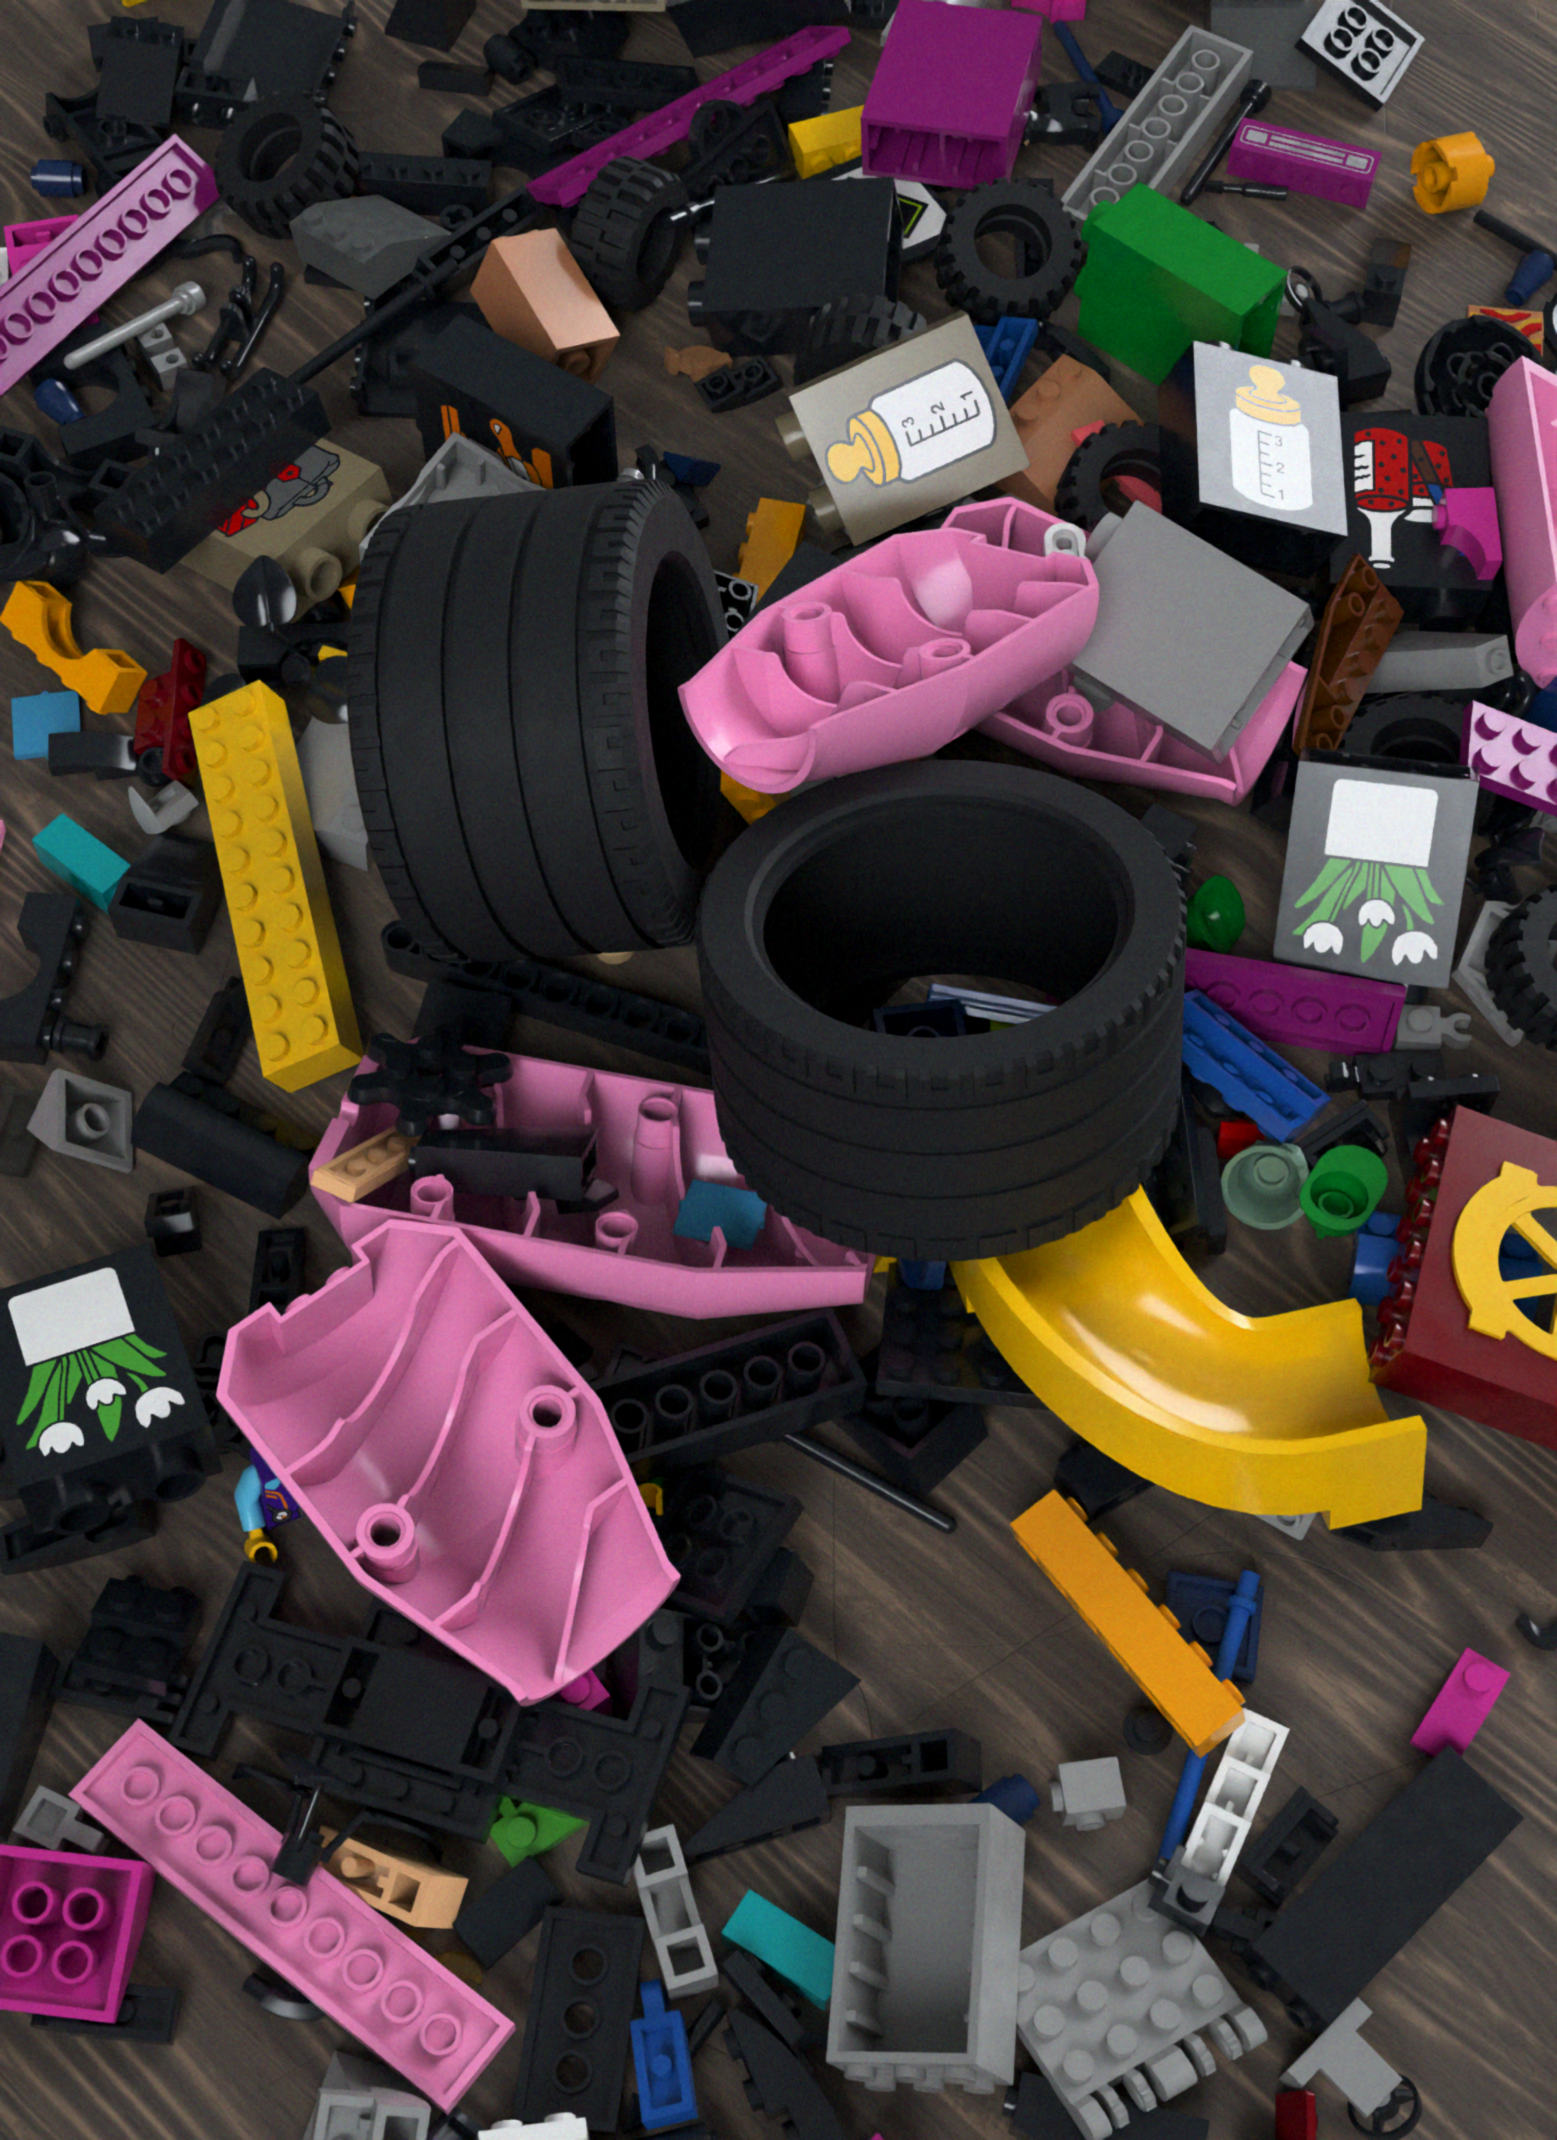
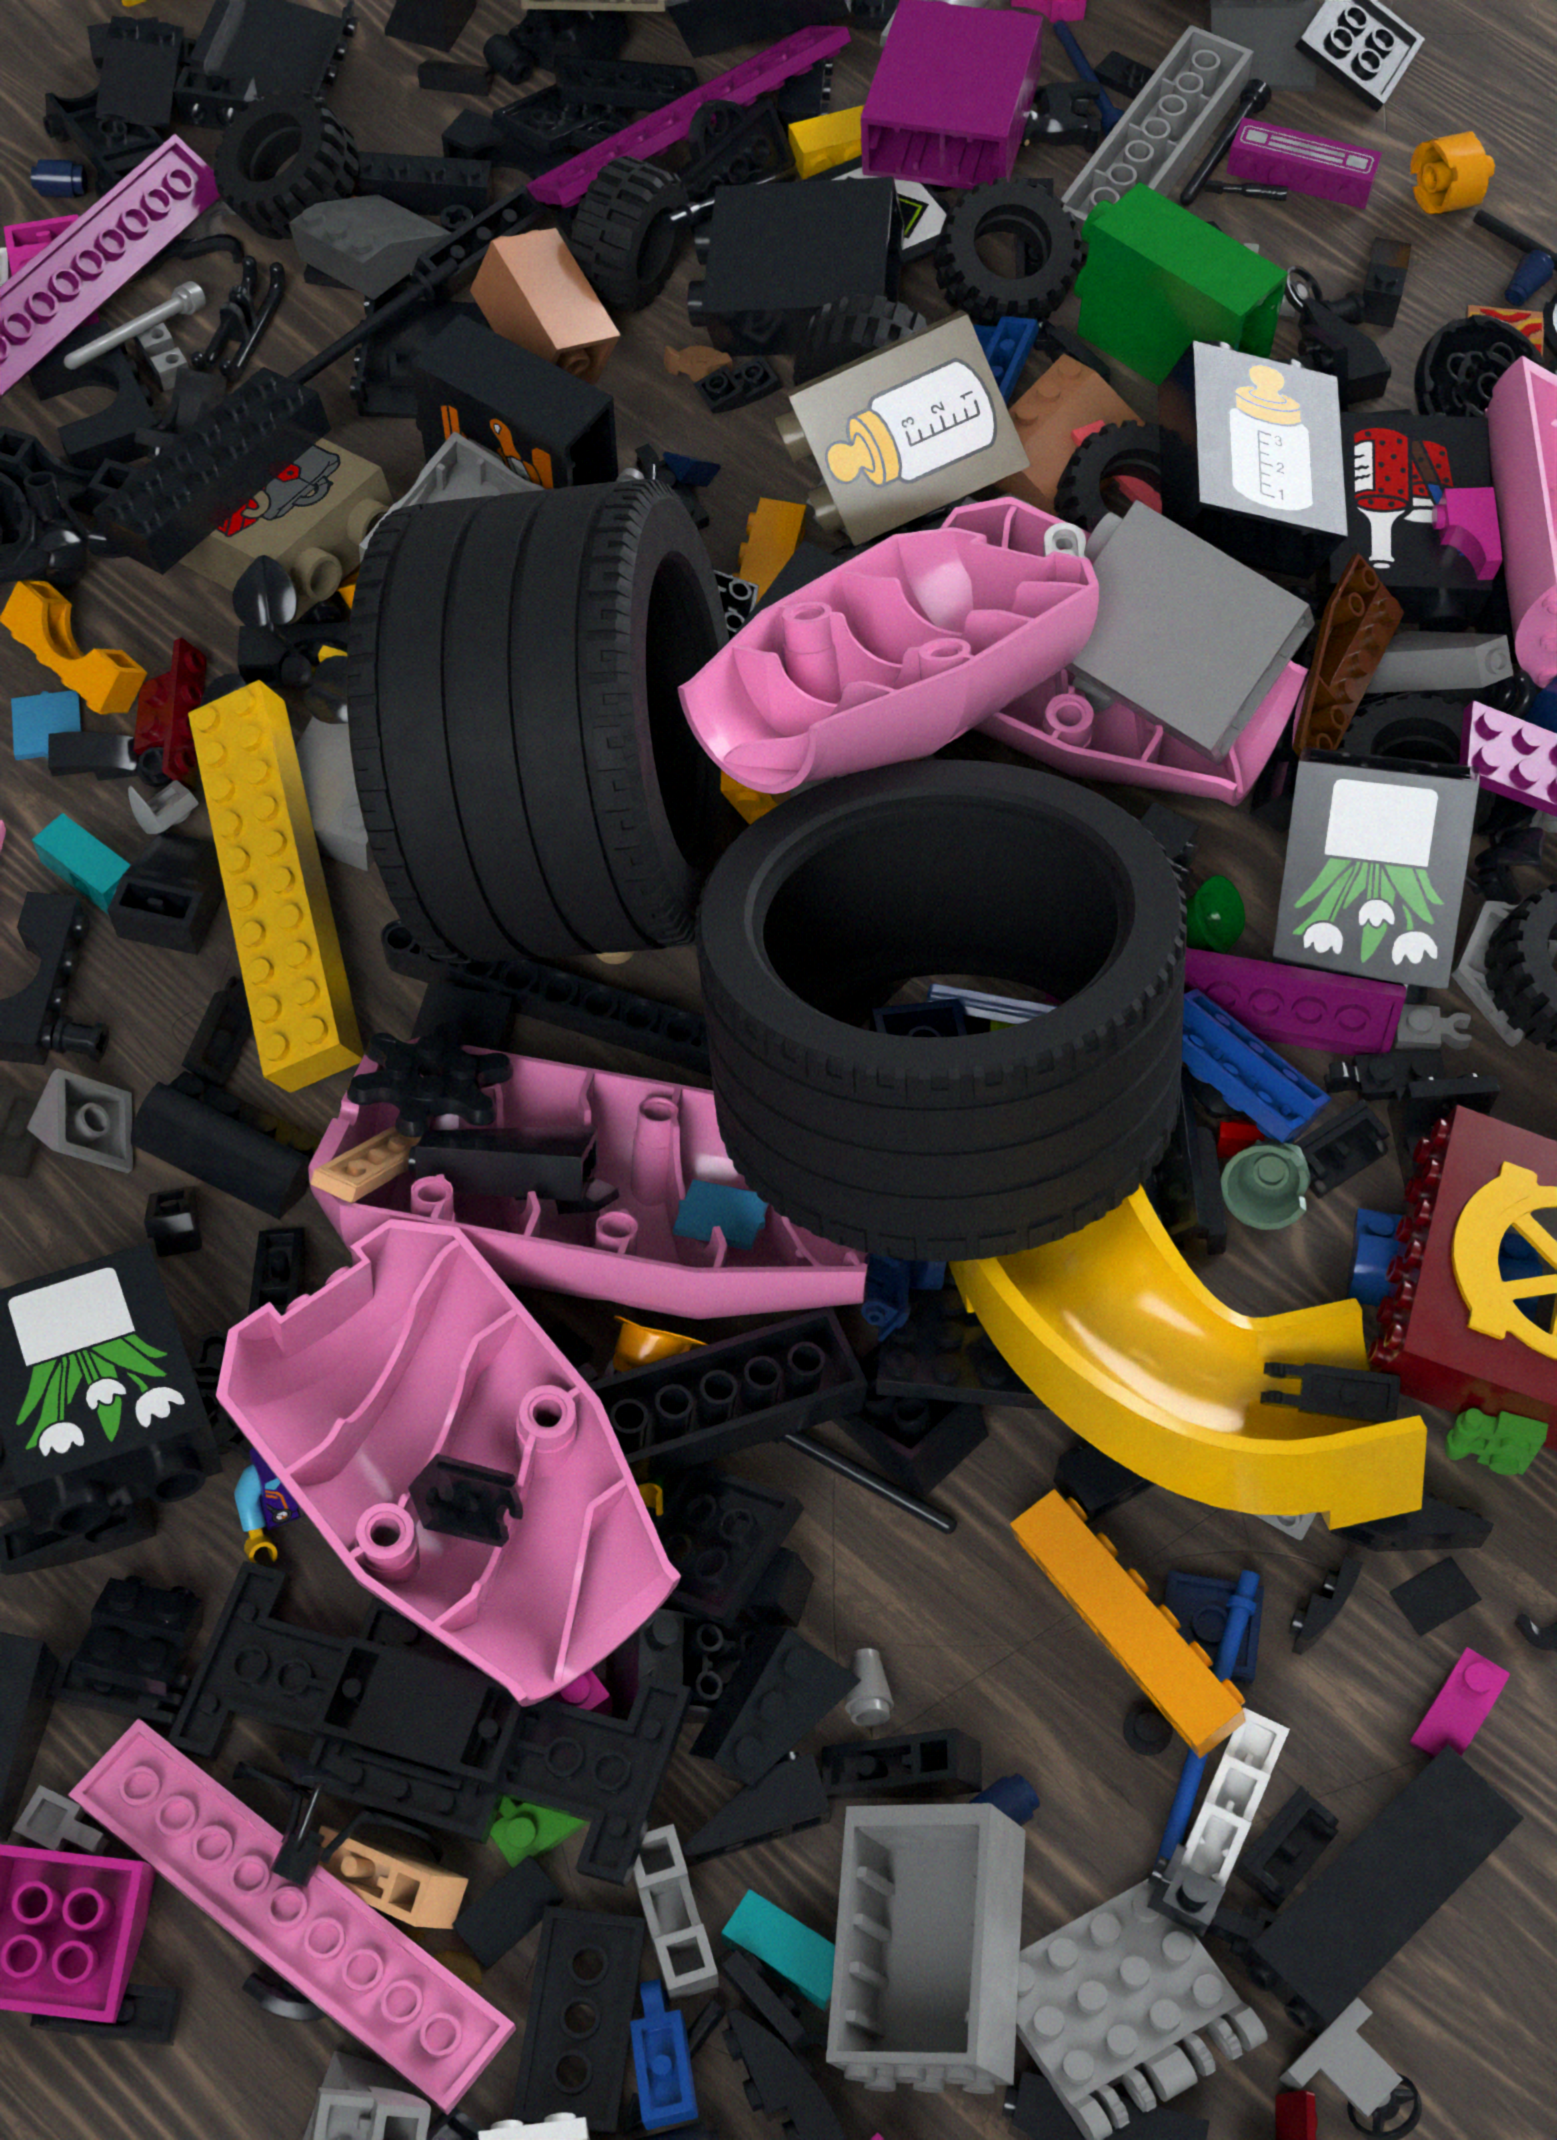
(58, 402): dark blue cone -> none
(465, 1500): none -> black hinge
(645, 1345): none -> light orange piece
(871, 1698): none -> light grey cone
(886, 1293): none -> dark blue hinge
(1087, 1793): light grey brick -> none
(1321, 1610): none -> black slope
(1336, 1392): none -> black hinge
(1343, 1190): green piece -> none
(1435, 1596): none -> black sticker
(1501, 1442): none -> bright green plate

